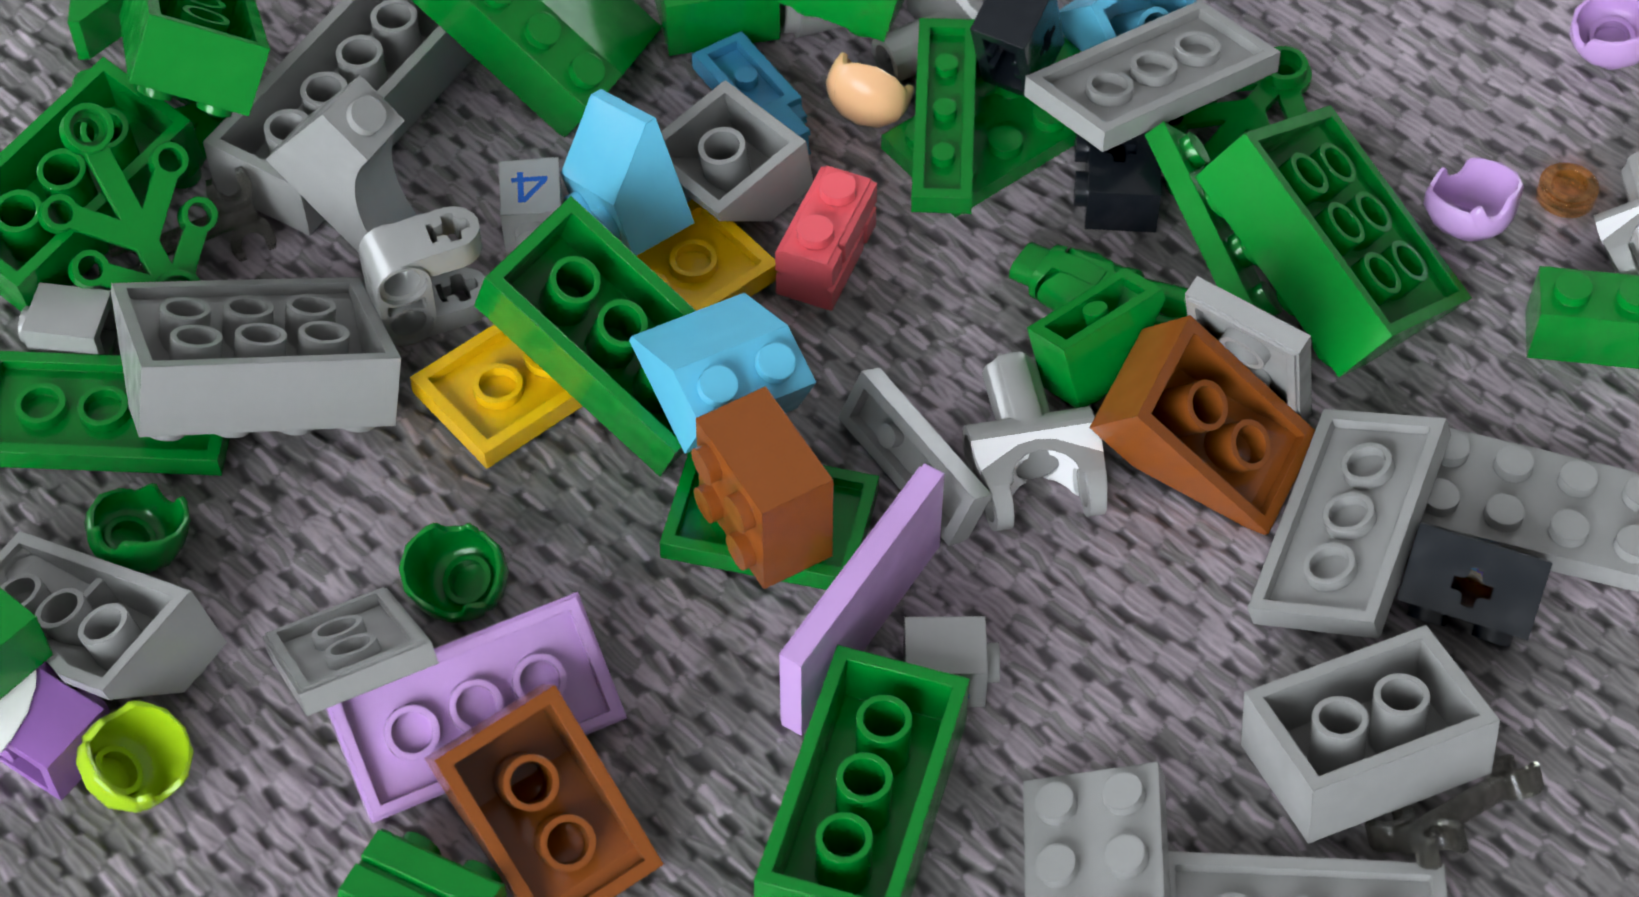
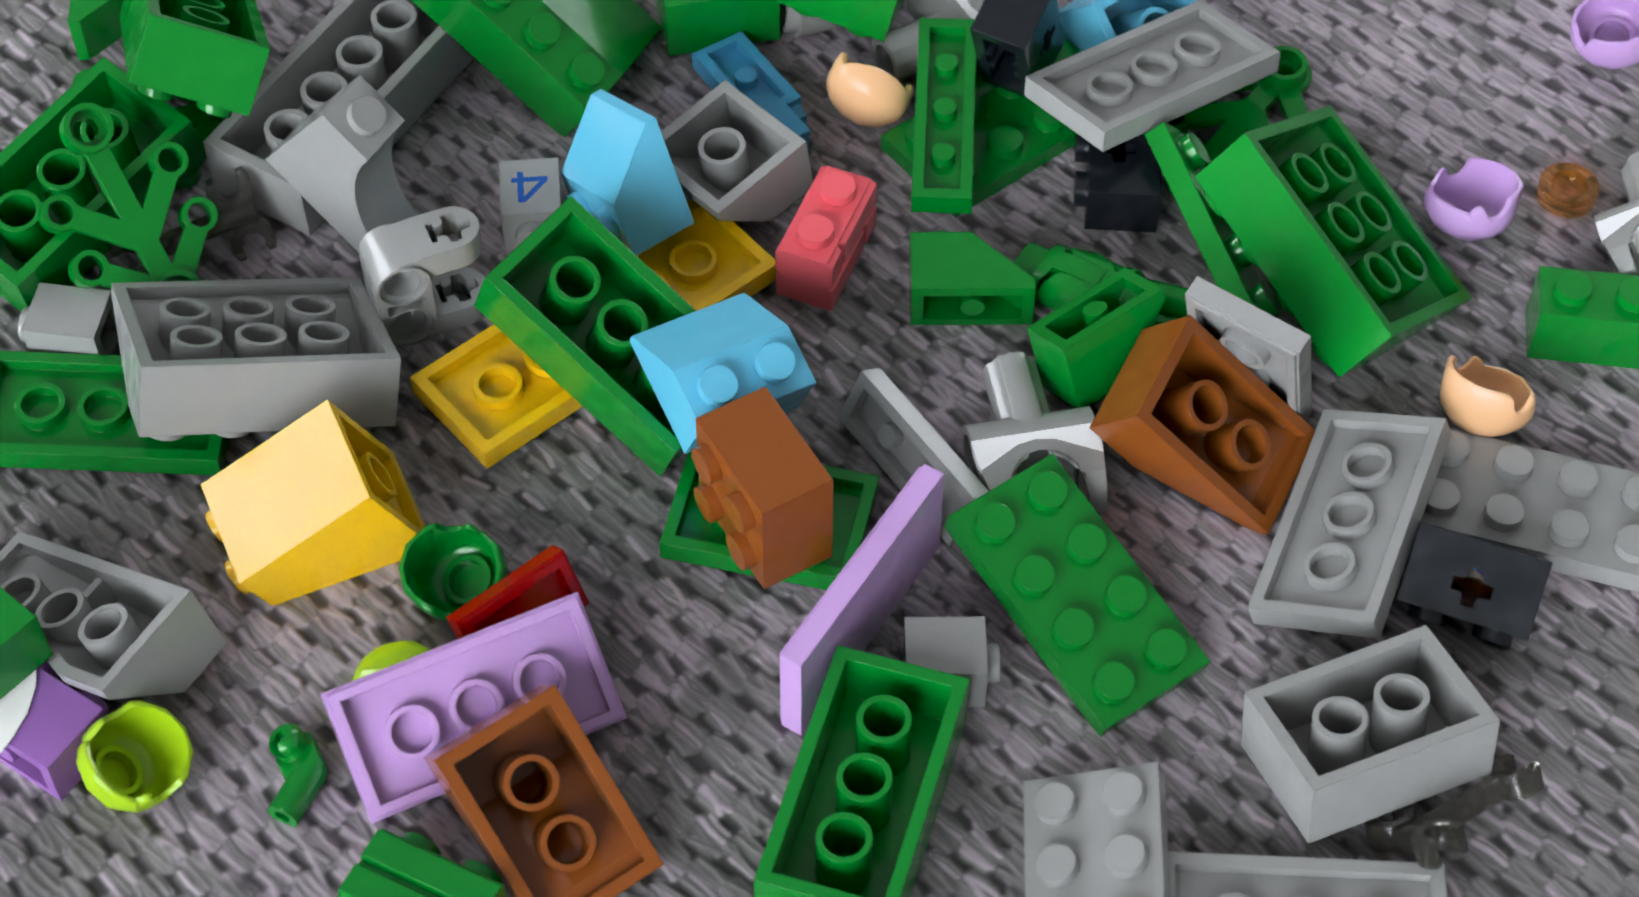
(137, 528): green hair -> none
(302, 770): none -> green arm
(311, 508): none -> yellow slope
(348, 650): light grey tile -> none
(528, 587): none -> red tile
(966, 282): none -> green slope
(1076, 594): none -> green plate
(1485, 398): none -> light nougat hair

